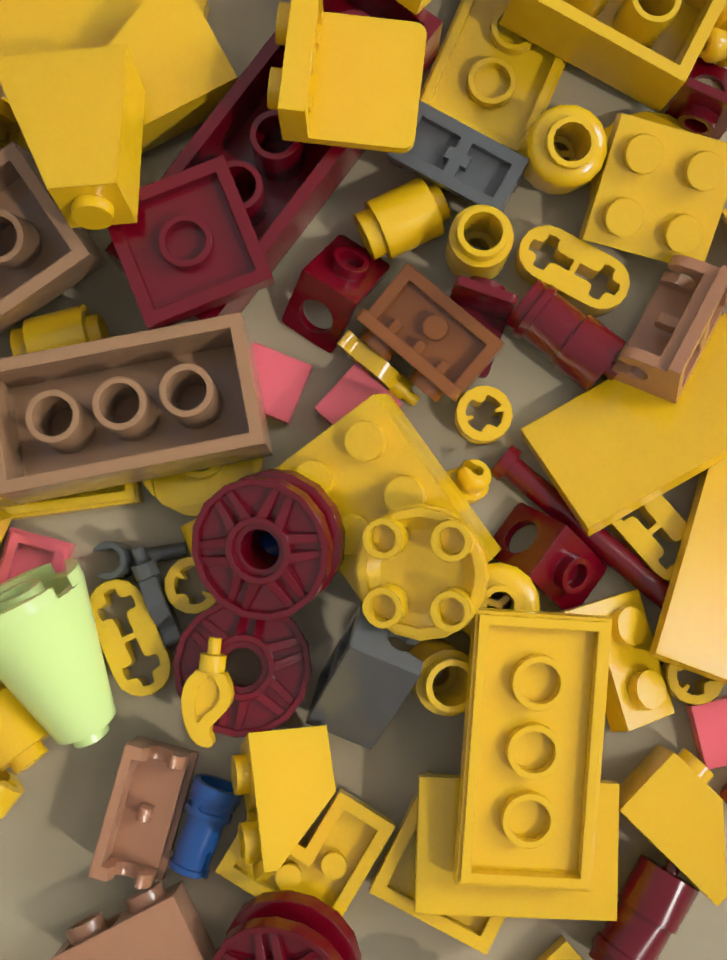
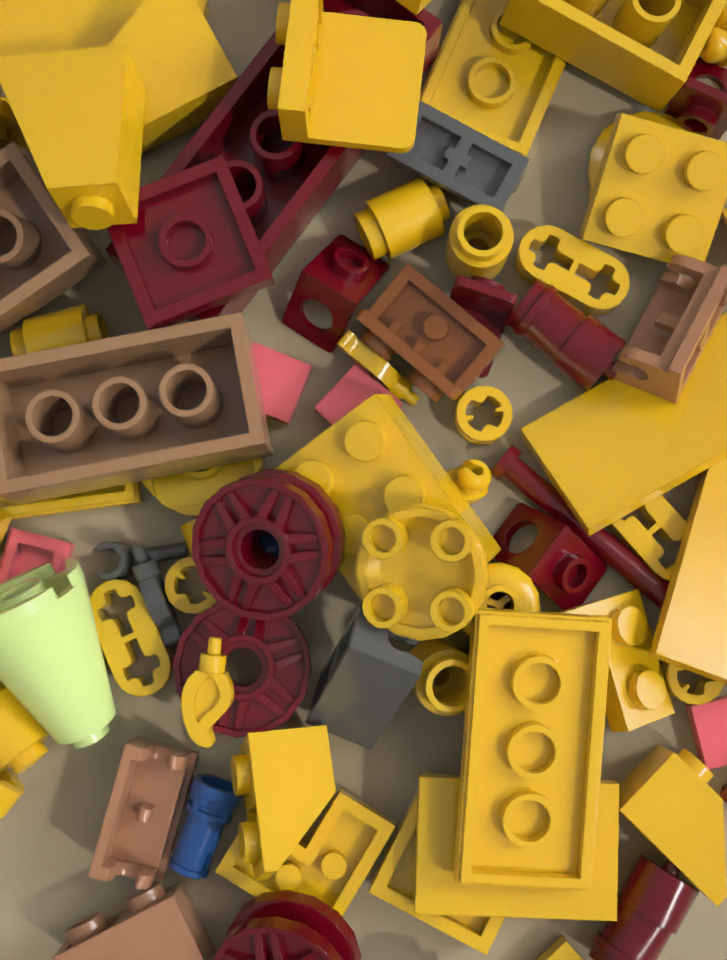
(581, 144): yellow head -> none

